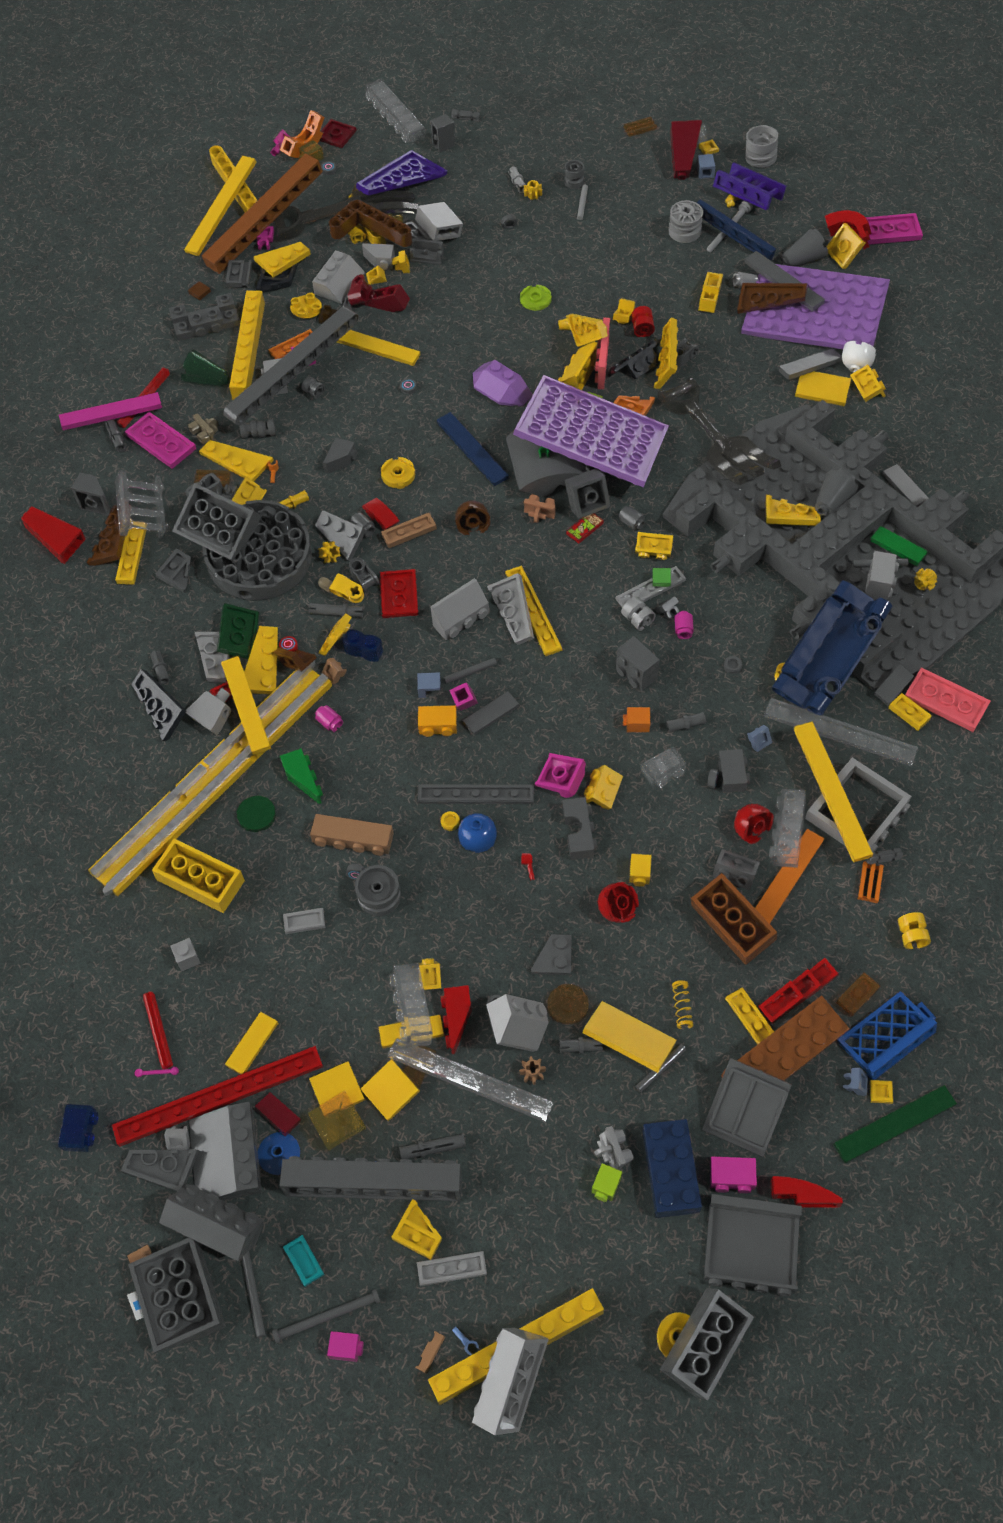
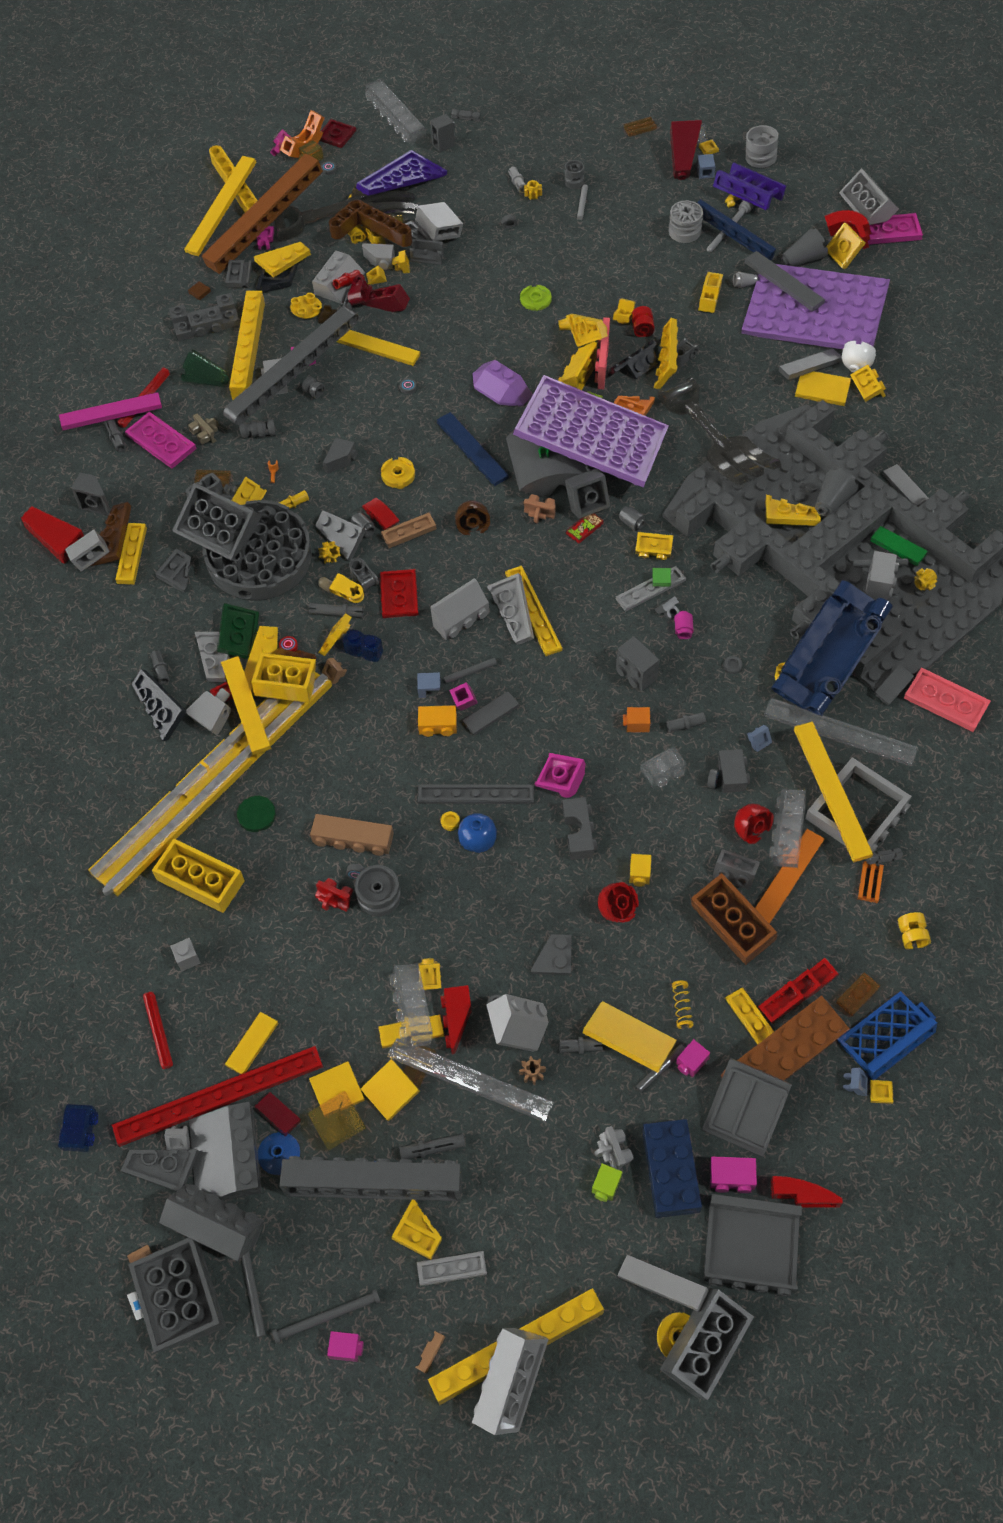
(87, 550): none -> light grey brick
(125, 510): clear fence -> none
(174, 1071): dark pink hinge -> none
(235, 459): yellow wing -> none
(284, 348): orange tile -> none
(284, 677): none -> yellow slope
(298, 773): green slope -> none
(303, 1260): teal tile -> none
(304, 920): light grey tile -> none
(328, 718): dark pink brick -> none
(332, 896): none -> red hips
(346, 279): none -> red pin
(465, 1340): medium blue hand -> none
(527, 860): red hand -> none
(571, 1009): clear orange tile -> none
(603, 786): yellow bracket -> none
(638, 613): light grey wheel -> none
(663, 1283): none -> light grey tile
(692, 1058): none -> dark pink brick
(768, 295): reddish brown wing -> none
(868, 198): none -> light grey slope
(894, 1124): dark green tile -> none
(910, 711): yellow plate -> none

